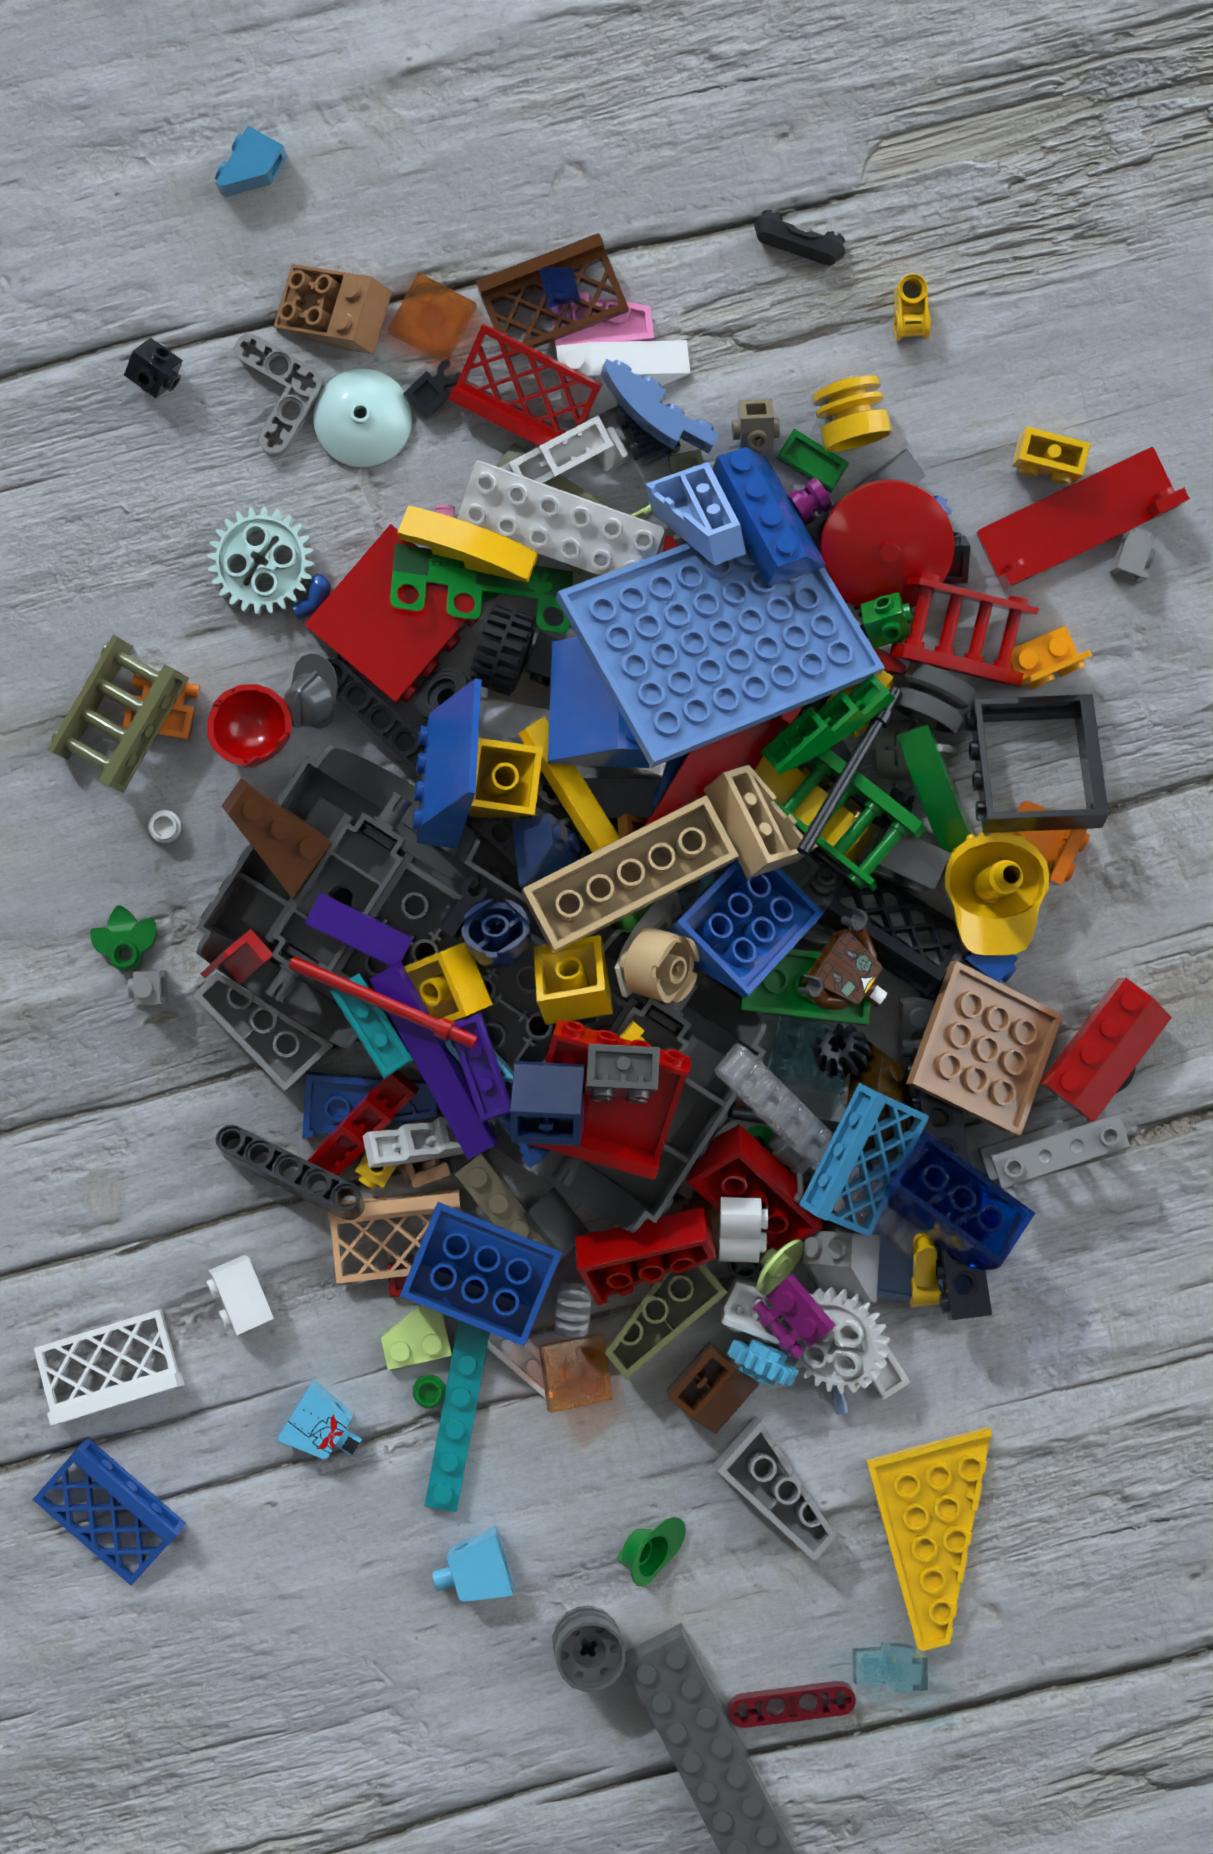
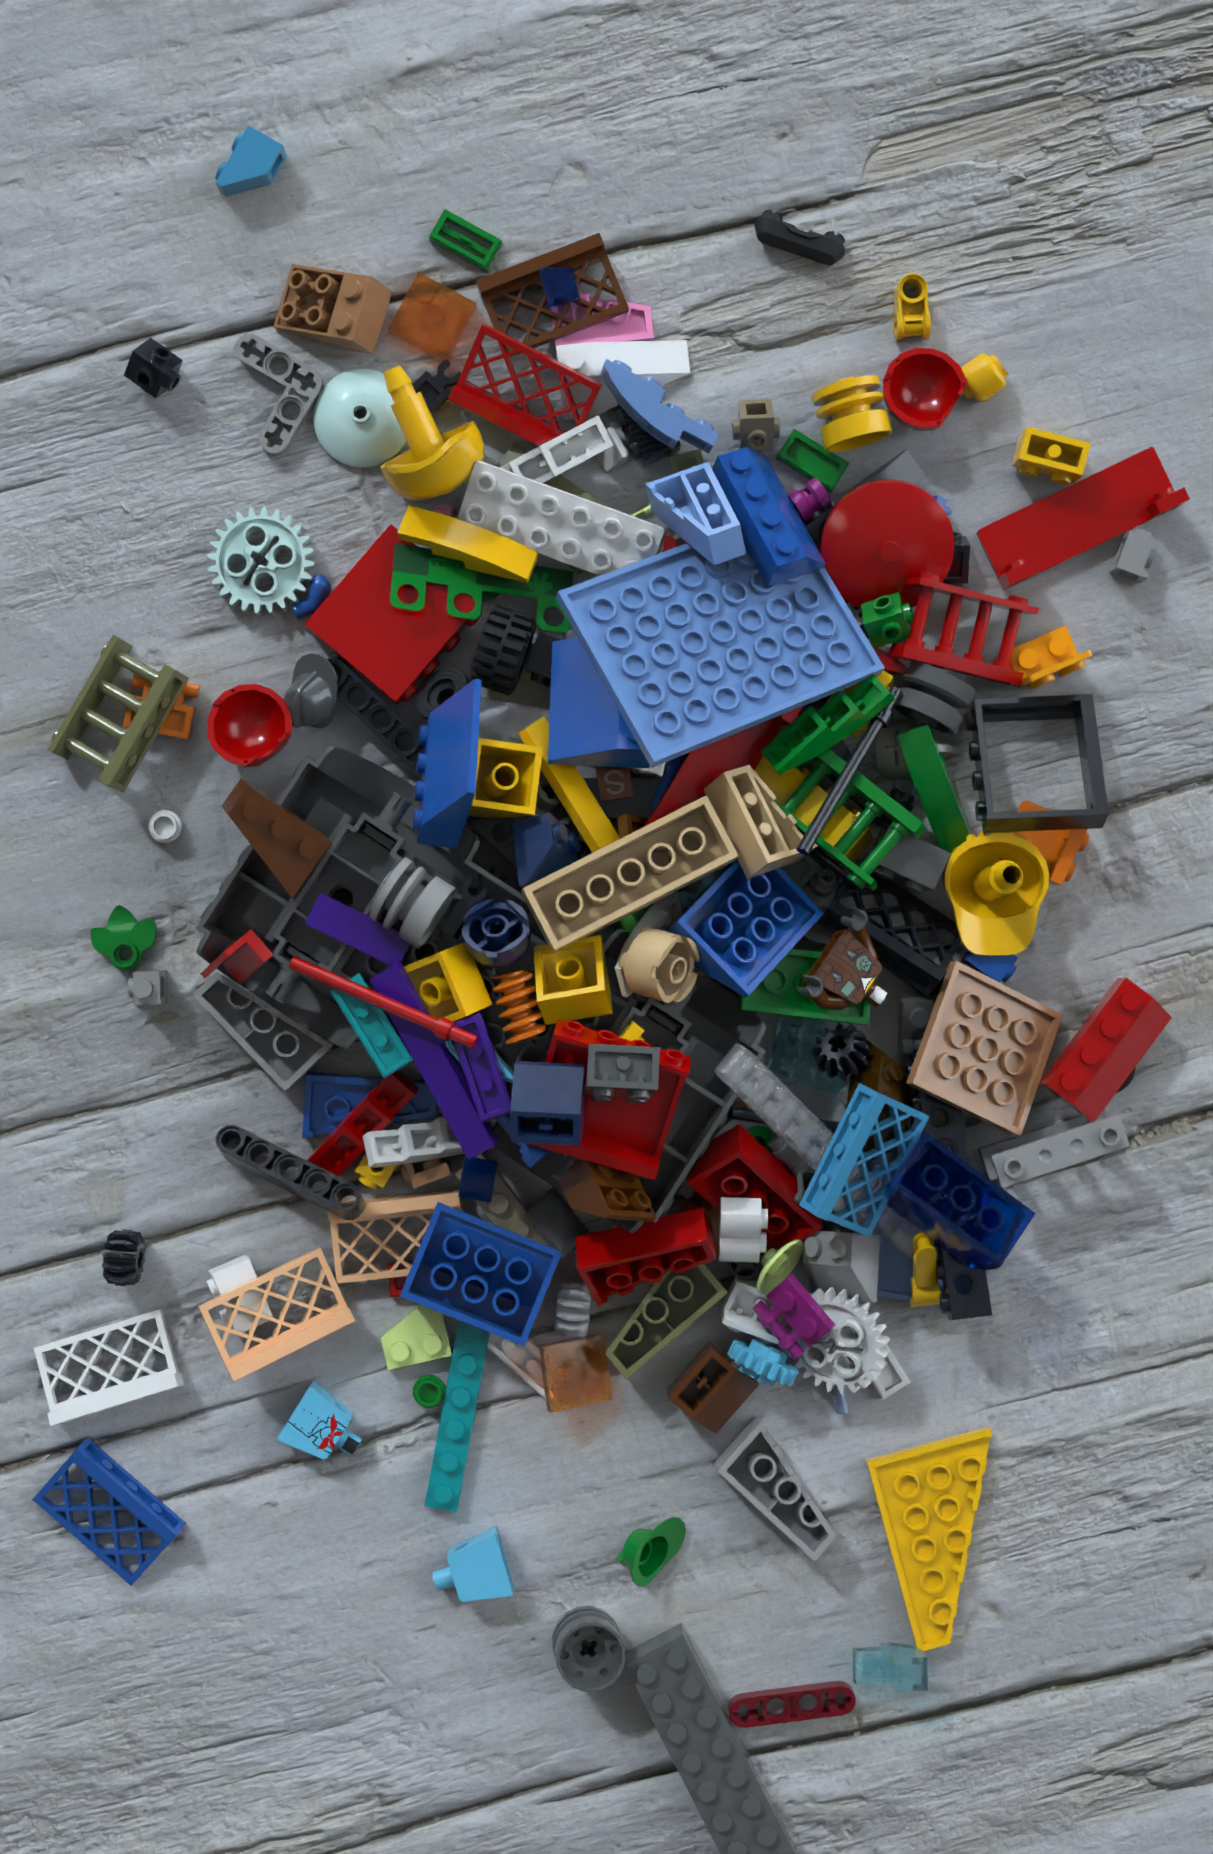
(123, 1257): none -> black gear
(281, 1342): none -> light nougat fence
(411, 902): none -> light grey wheel
(435, 461): none -> yellow piece
(460, 252): none -> green tile
(478, 1179): none -> clear blue slope
(519, 1005): none -> orange piece
(606, 1192): none -> reddish brown slope
(614, 783): none -> reddish brown tile
(922, 388): none -> red cylinder
(984, 377): none -> yellow head

